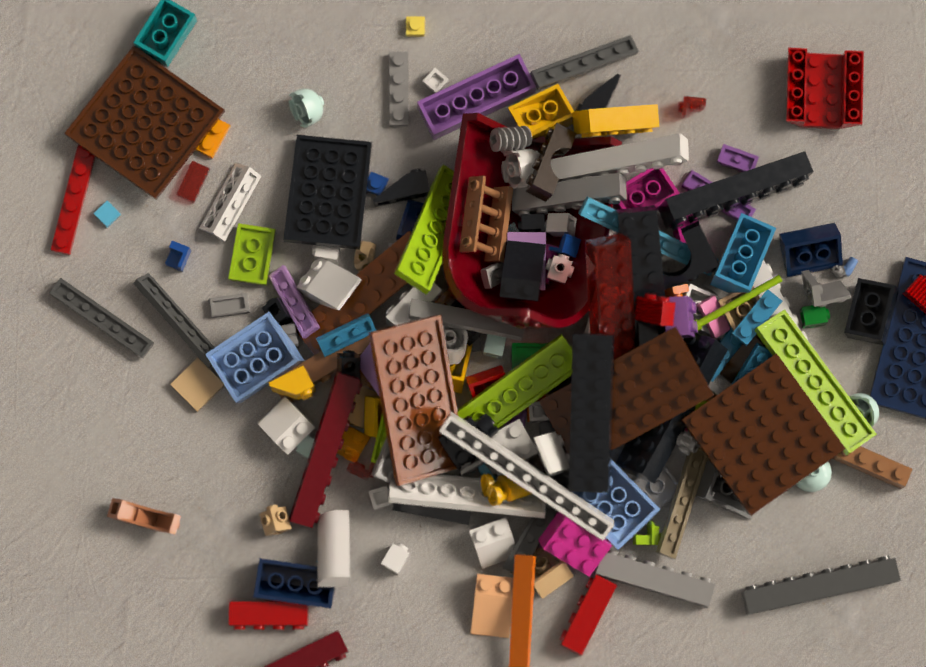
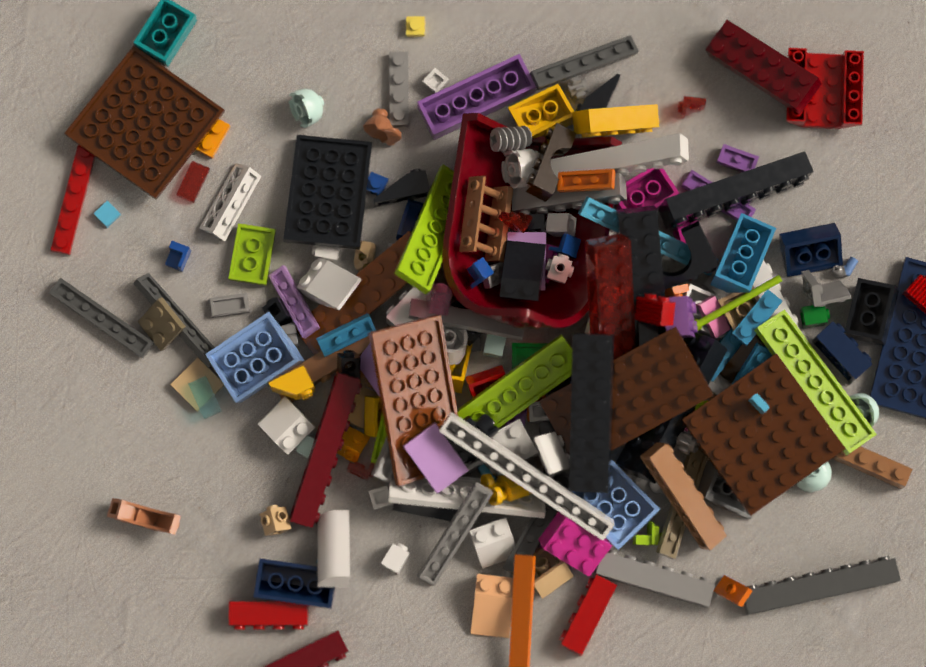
(161, 324): none -> dark tan plate
(205, 397): none -> clear light blue tile
(381, 128): none -> nougat hair
(435, 458): none -> lavender tile
(439, 299): none -> clear pink slope
(455, 533): none -> light grey tile
(479, 271): none -> blue panel
(516, 222): none -> clear red bracket
(577, 87): none -> light grey gear
(586, 180): none -> orange plate
(684, 496): none -> medium nougat brick
(733, 591): none -> orange plate
(759, 403): none -> medium azure tile
(763, 67): none -> dark red brick
(842, 352): none -> dark blue slope

